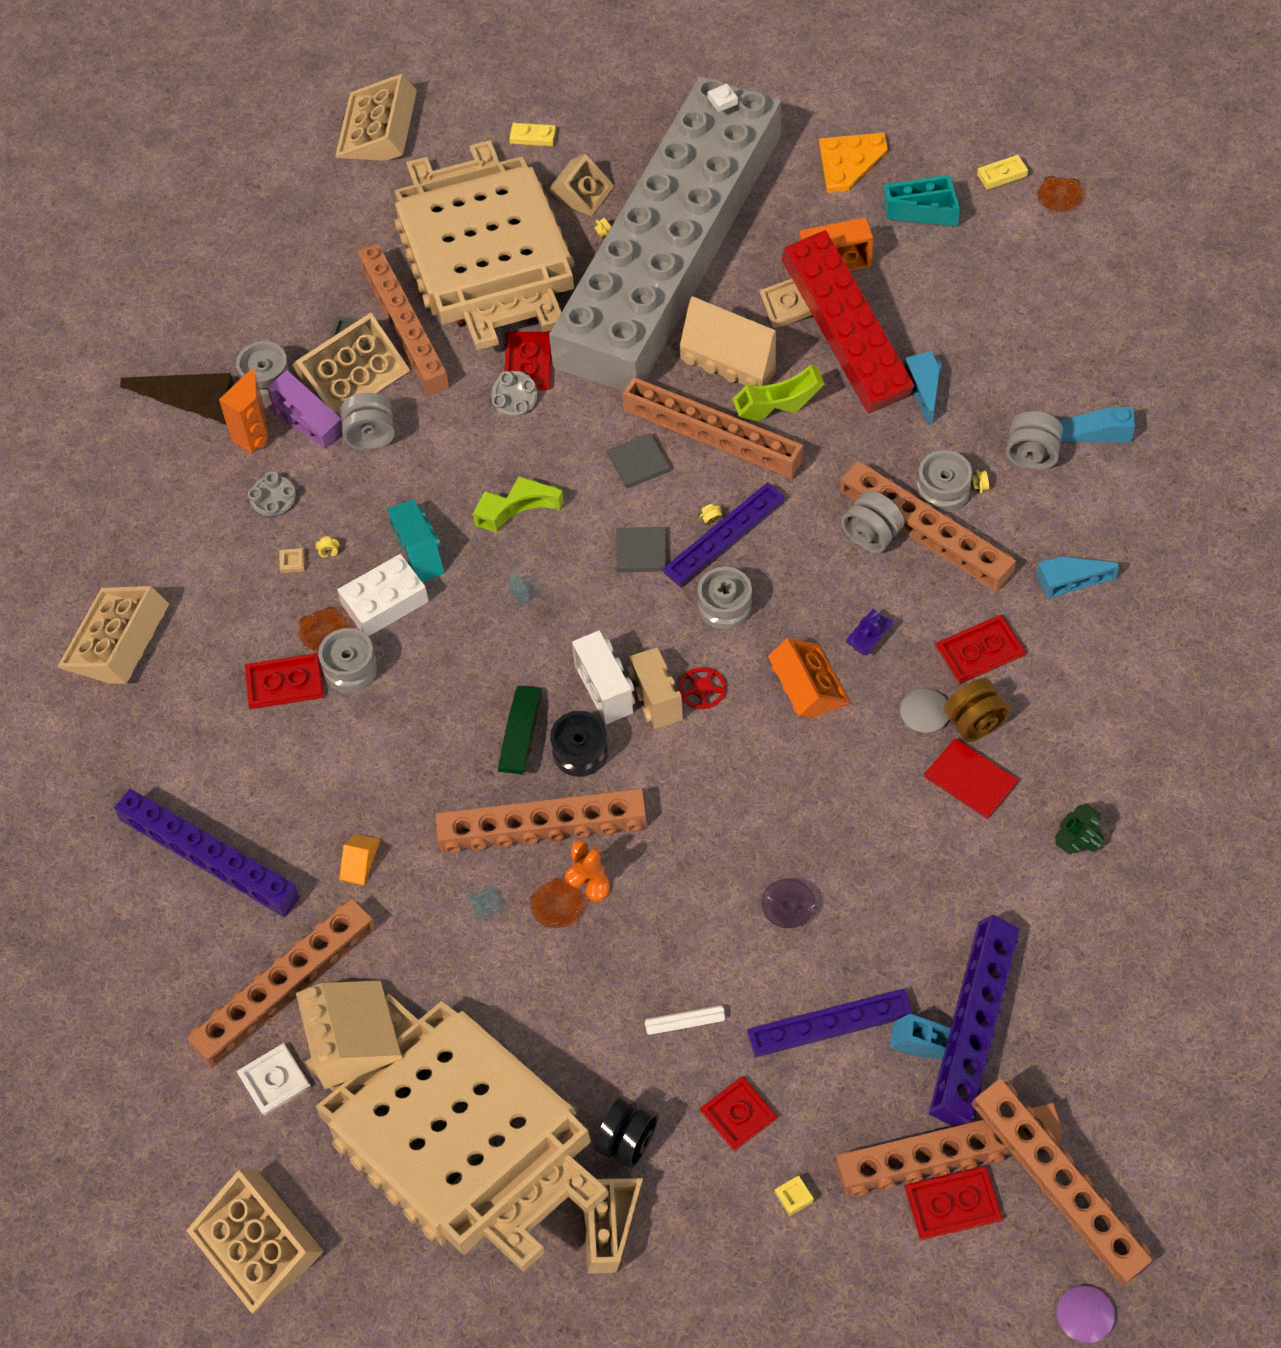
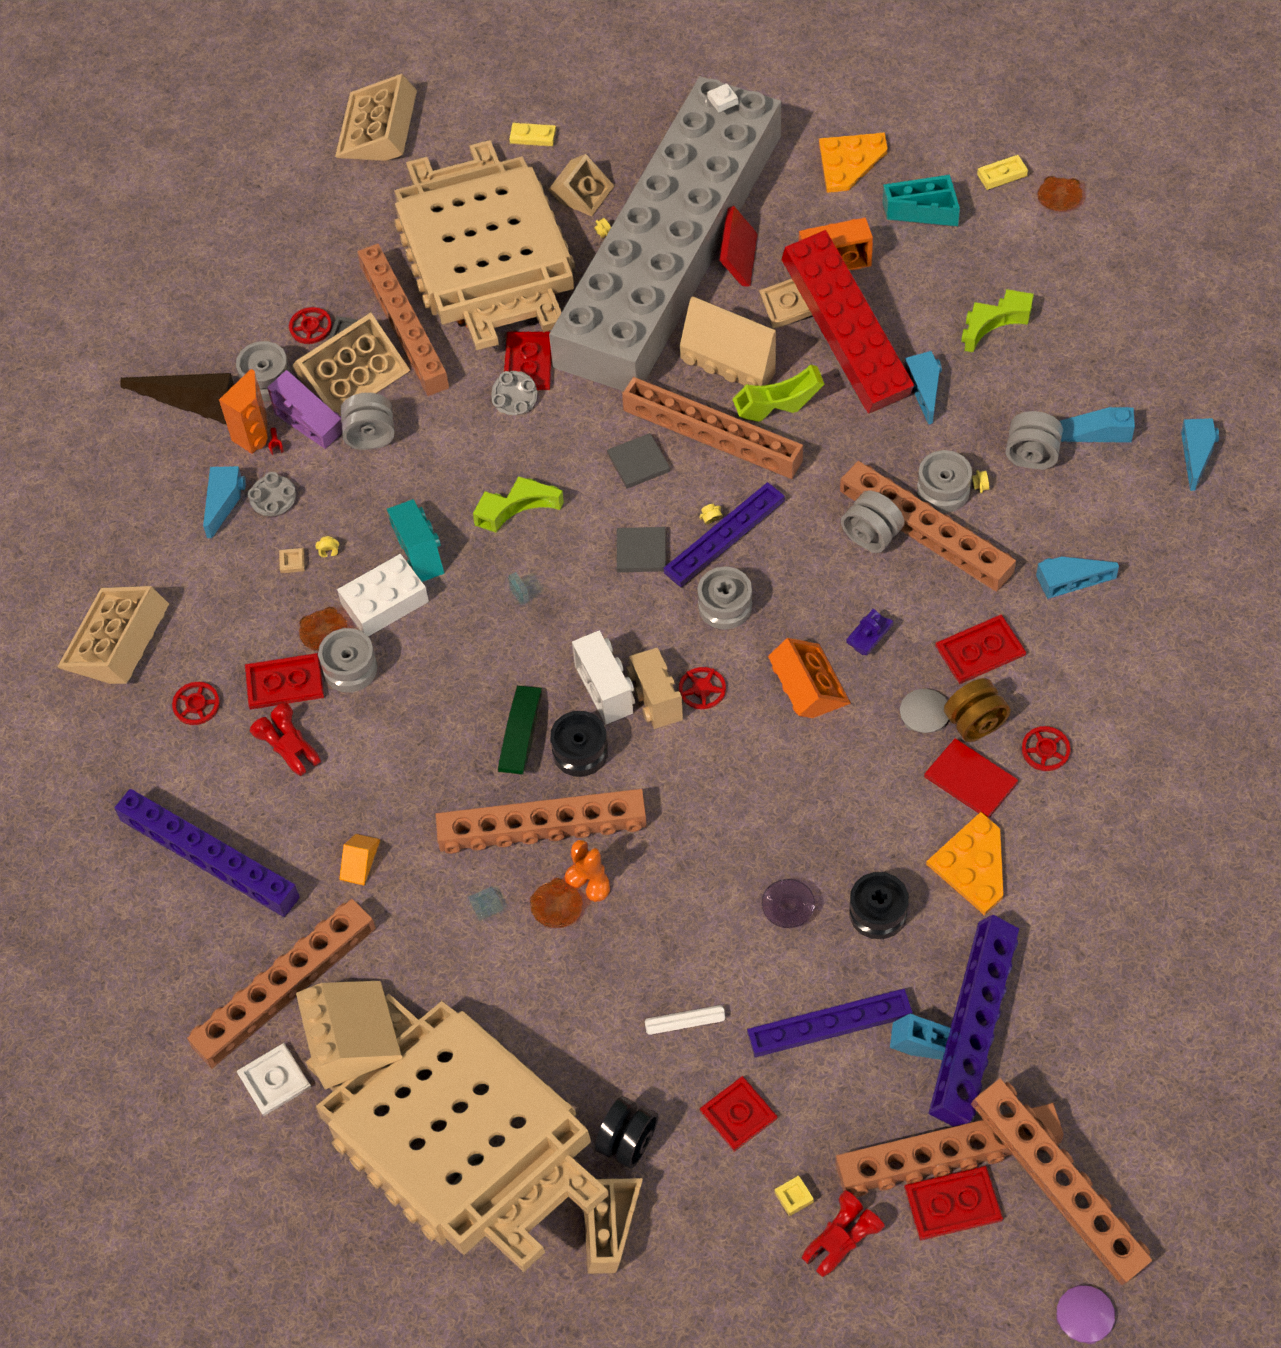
(195, 703): none -> red wheel
(222, 495): none -> dark azure slope
(255, 1239): tan slope -> none
(274, 442): none -> red hand
(290, 744): none -> red piece
(310, 325): none -> red wheel
(738, 246): none -> red tile
(836, 1239): none -> red piece
(878, 905): none -> black wheel
(973, 863): none -> light orange plate
(1011, 309): none -> lime arch
(1045, 748): none -> red wheel
(1080, 830): dark green plant -> none
(1198, 444): none -> dark azure slope

